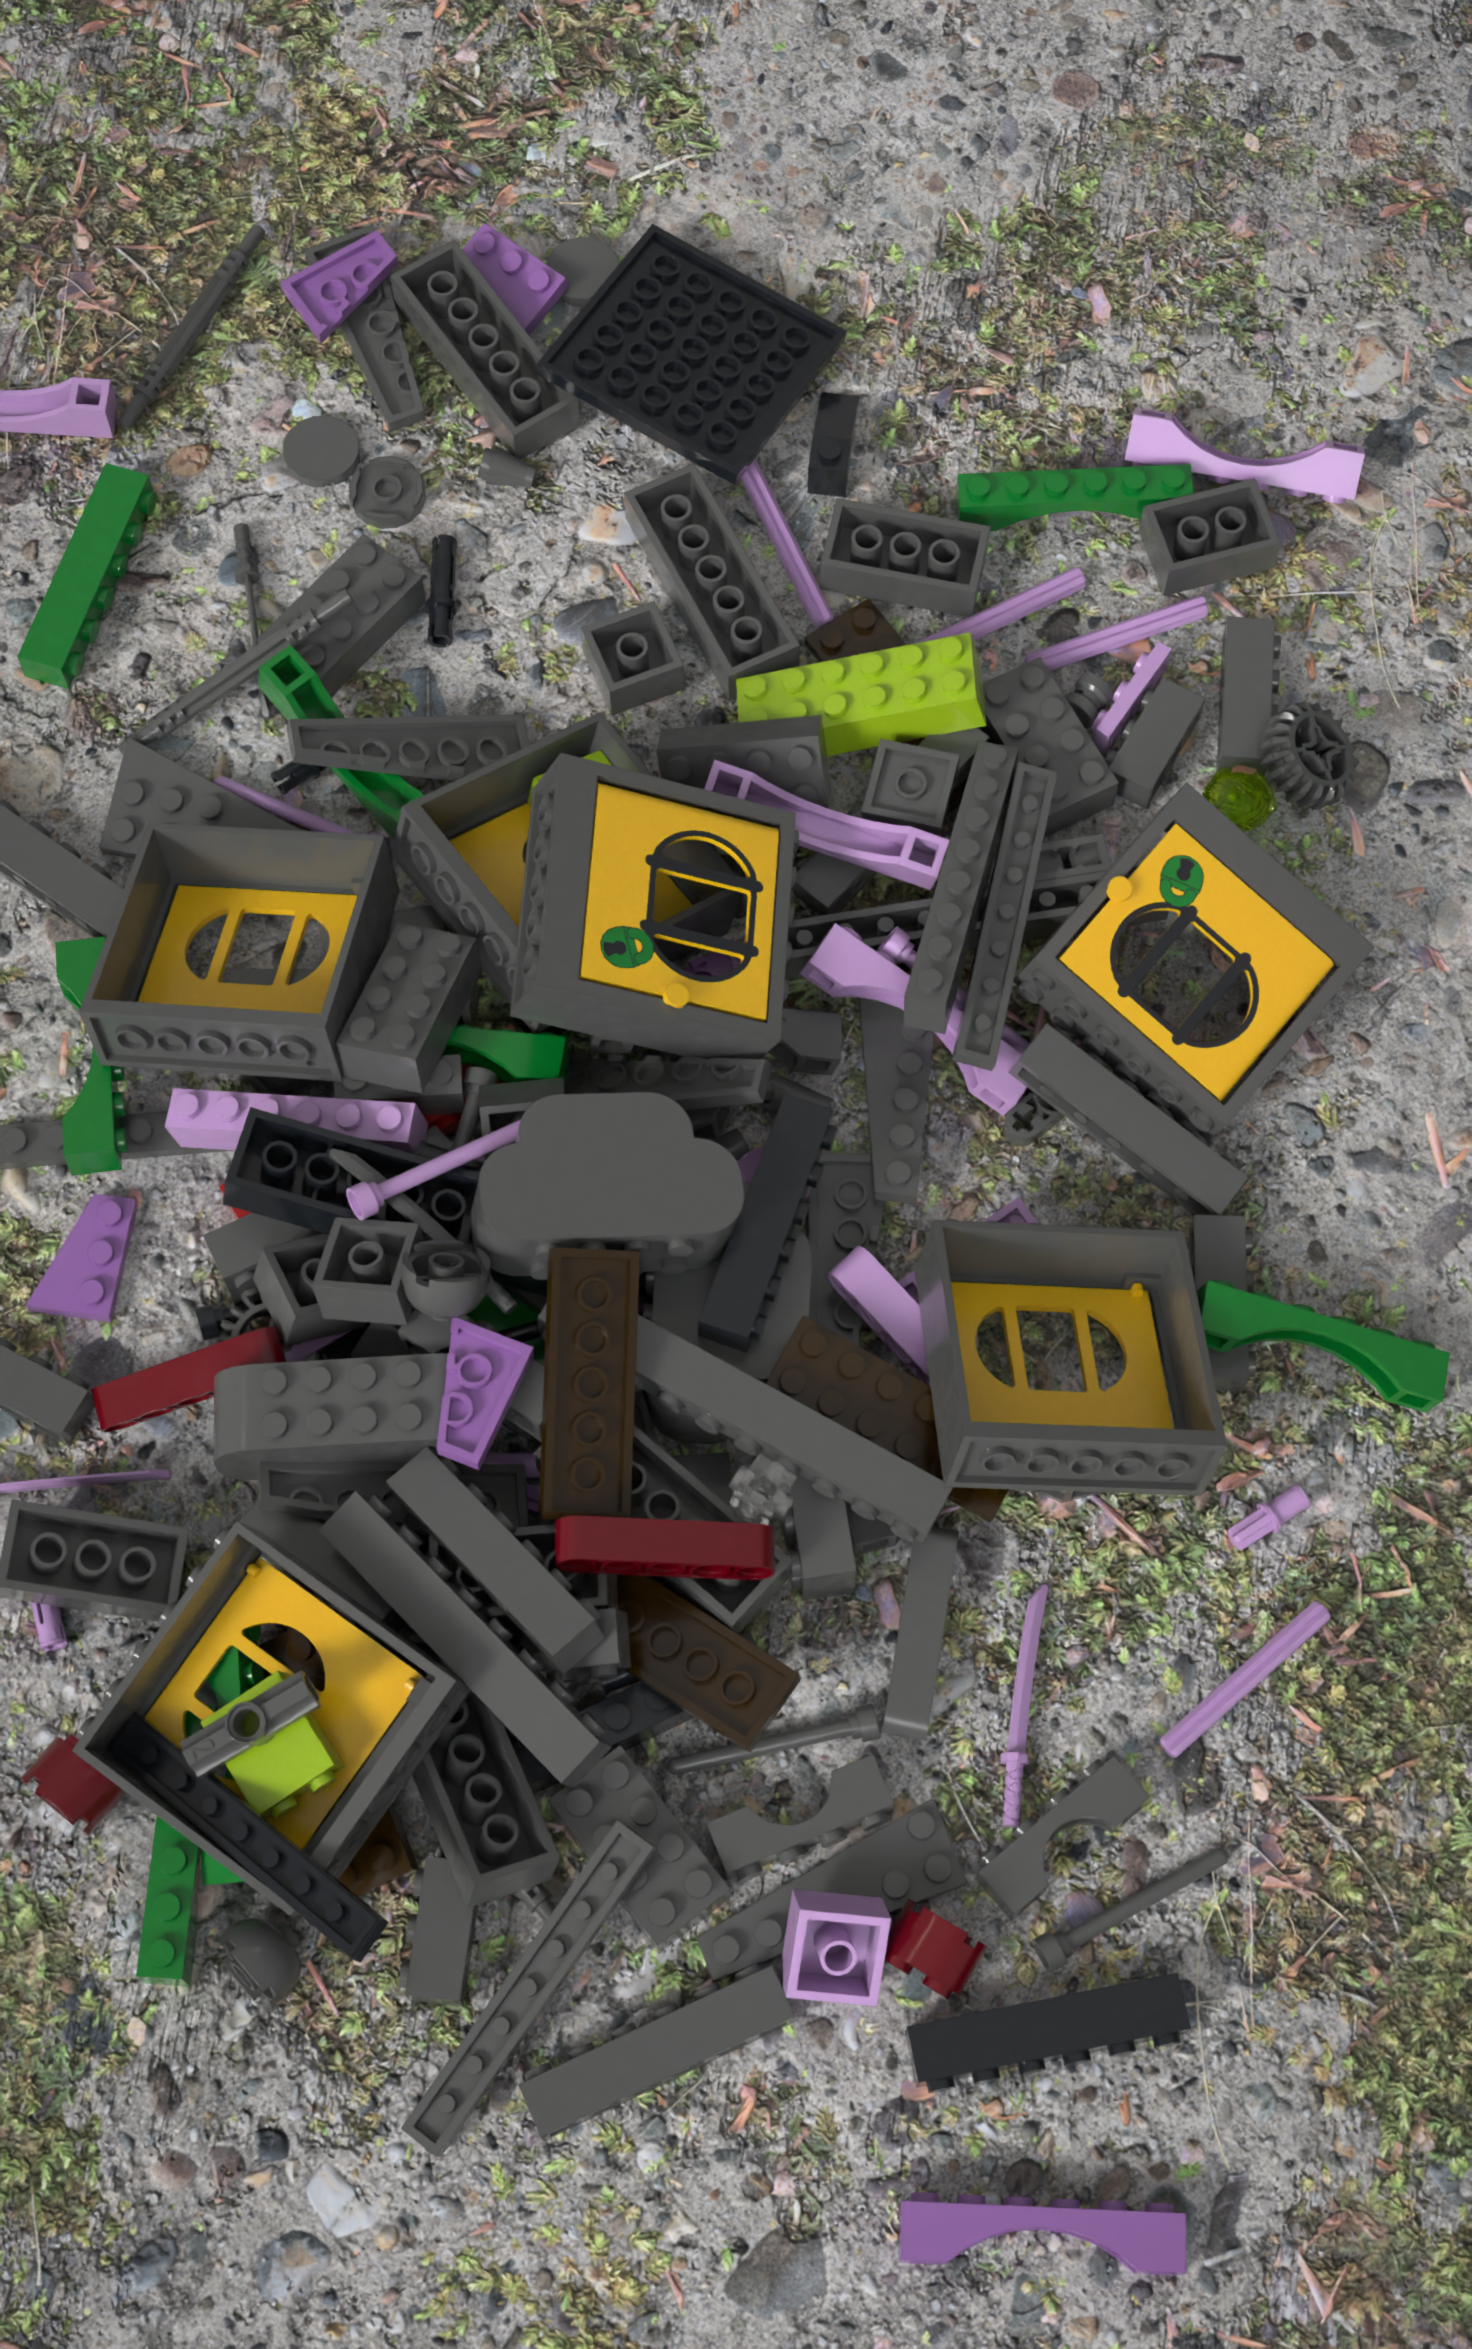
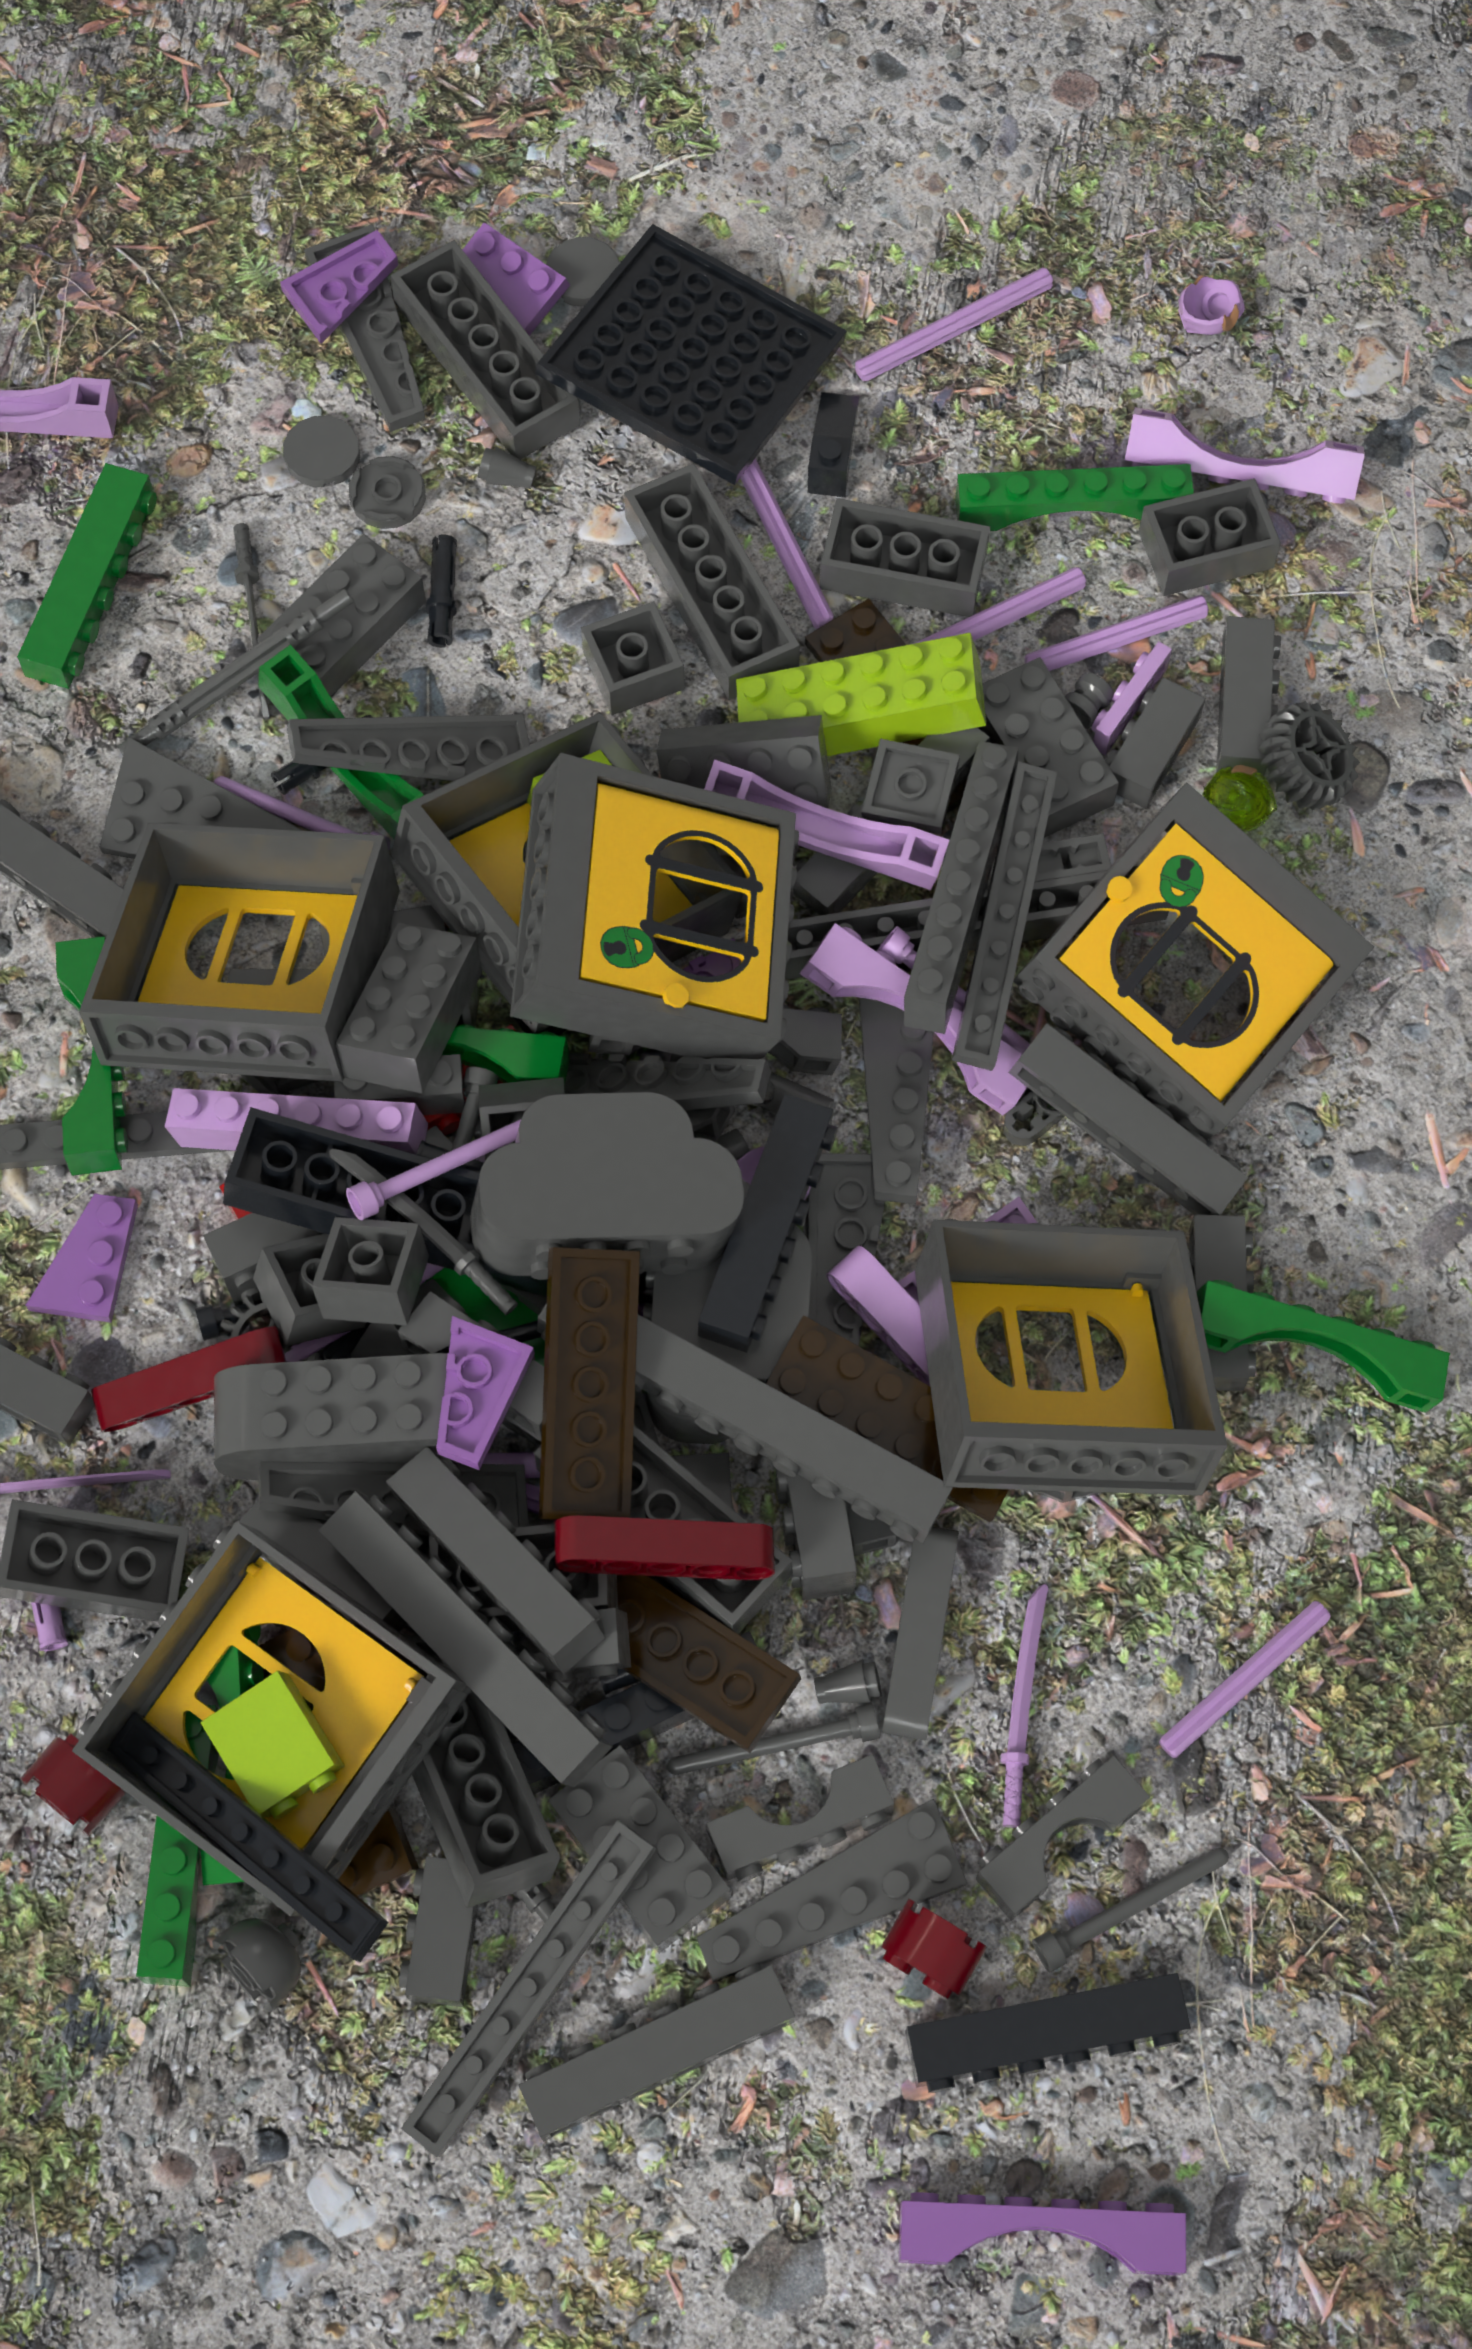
(190, 327): dark grey axle -> none
(225, 1737): dark grey piece -> none
(445, 1278): dark grey cylinder -> none
(762, 1491): clear brick -> none
(834, 1947): lavender brick -> none
(850, 1684): none -> dark grey cone
(954, 324): none -> lavender axle
(1210, 305): none -> lavender hair
(1268, 1517): lavender axle -> none

